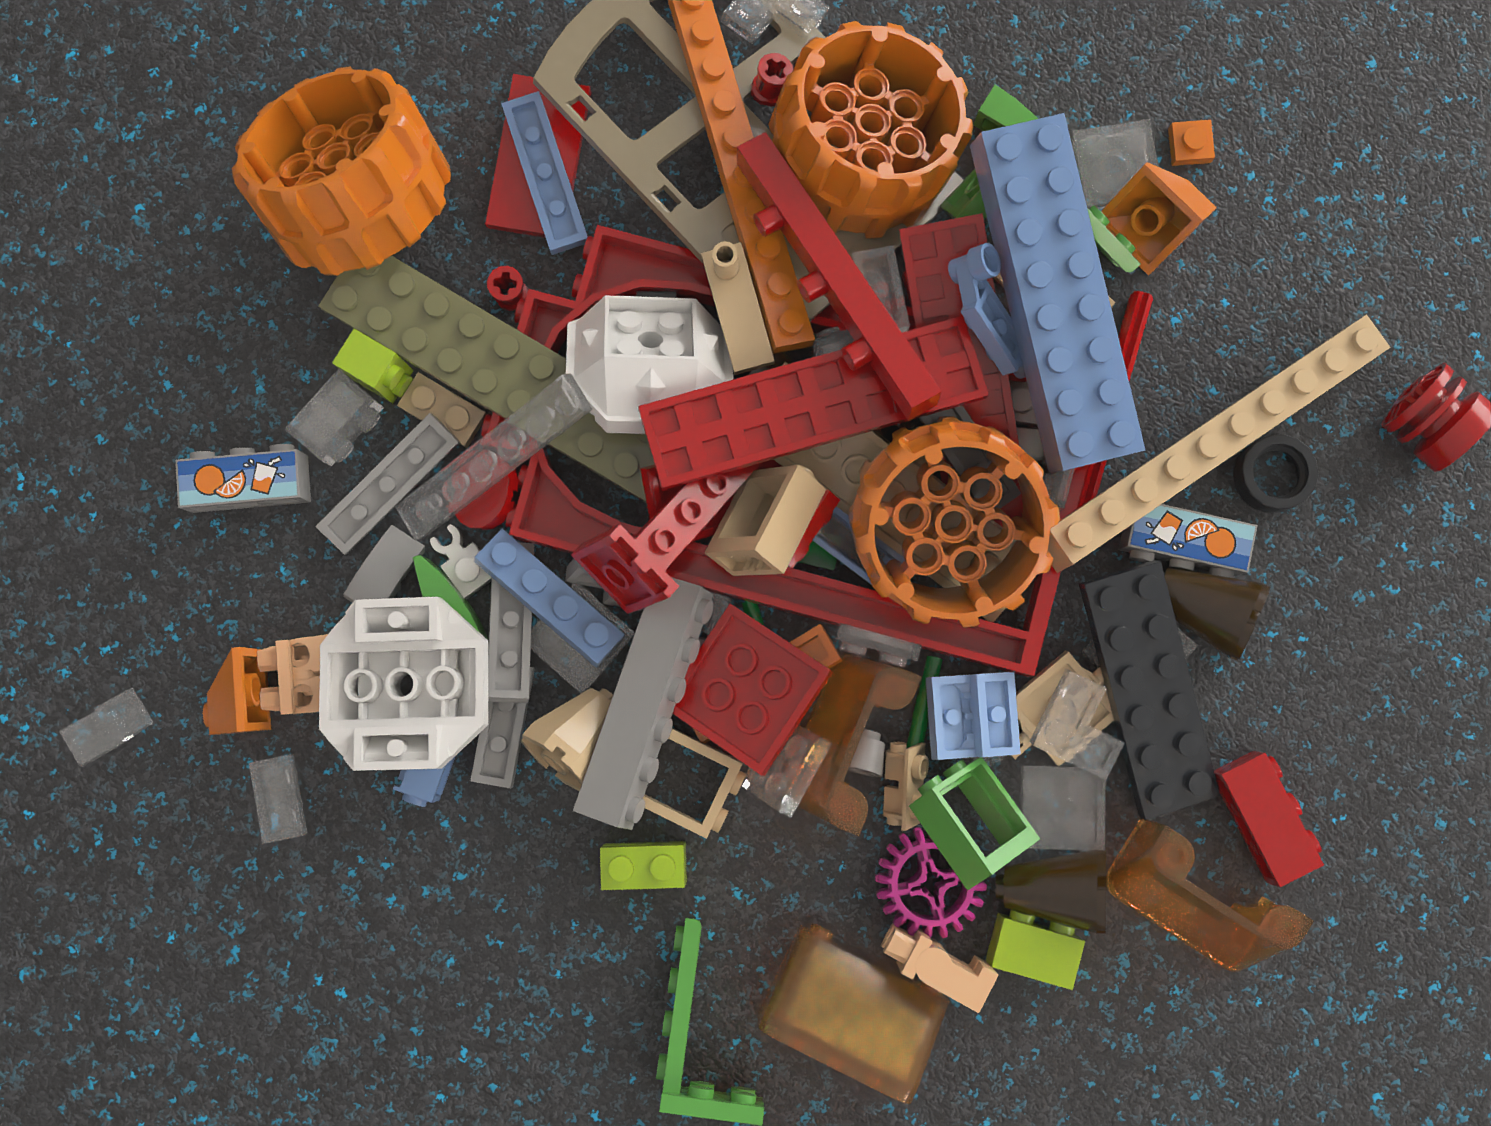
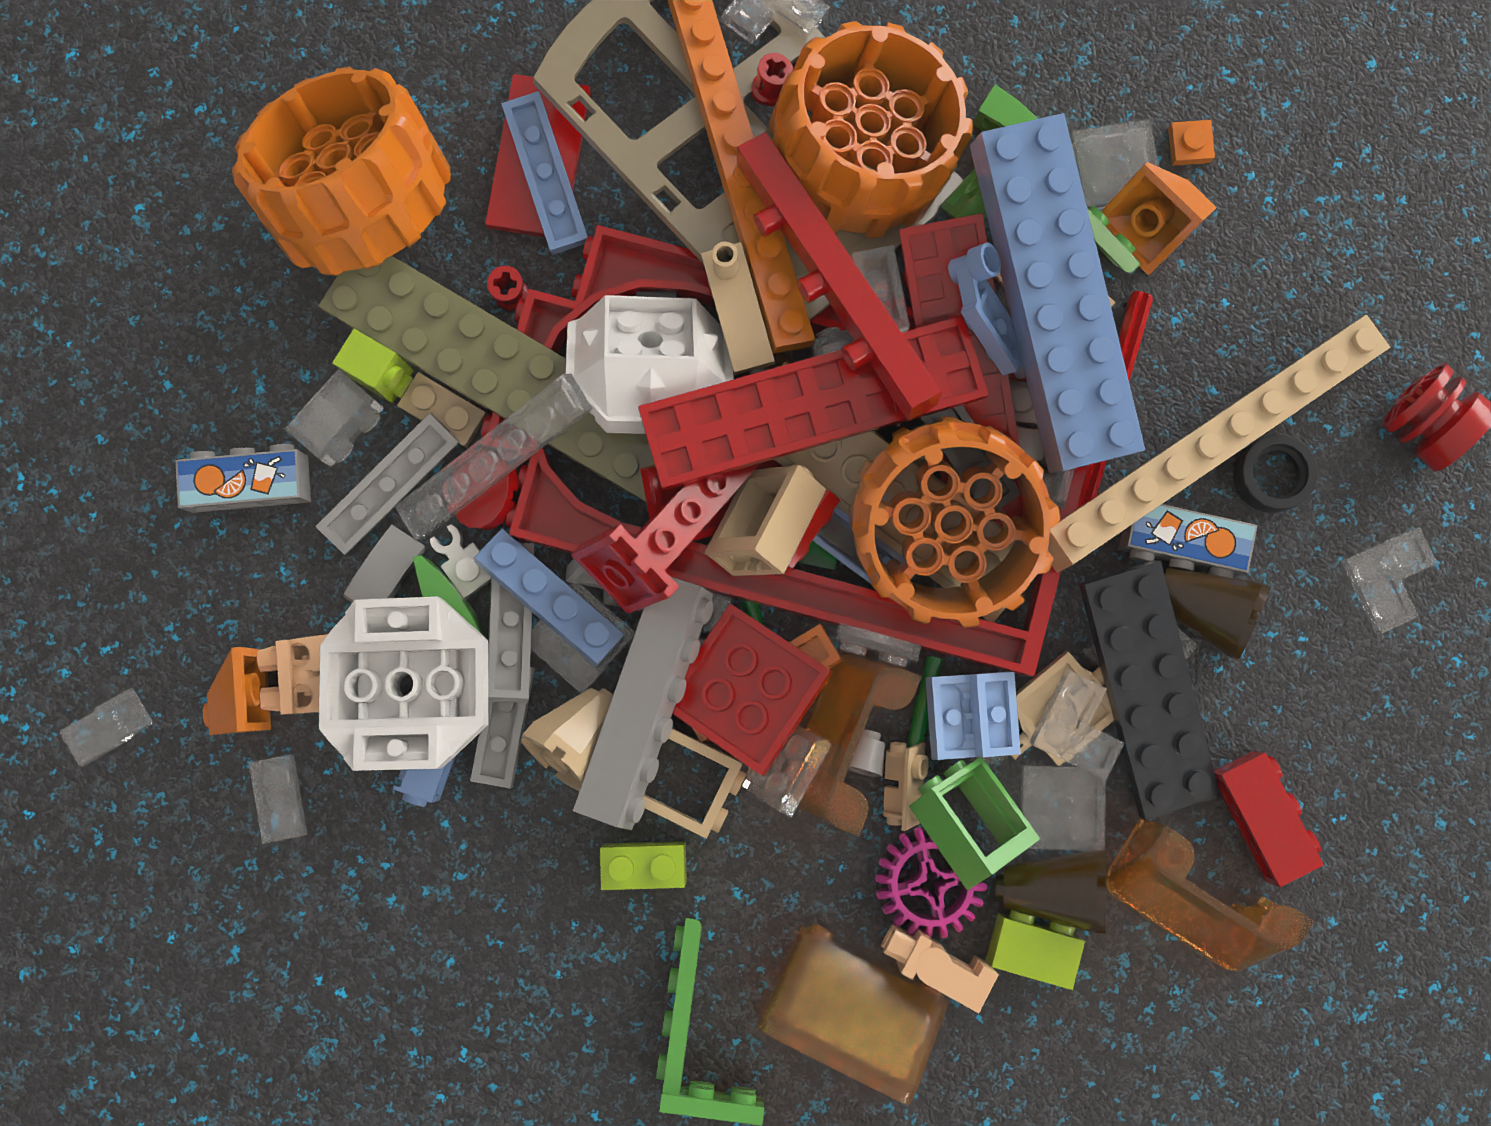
(1379, 576): none -> clear plate

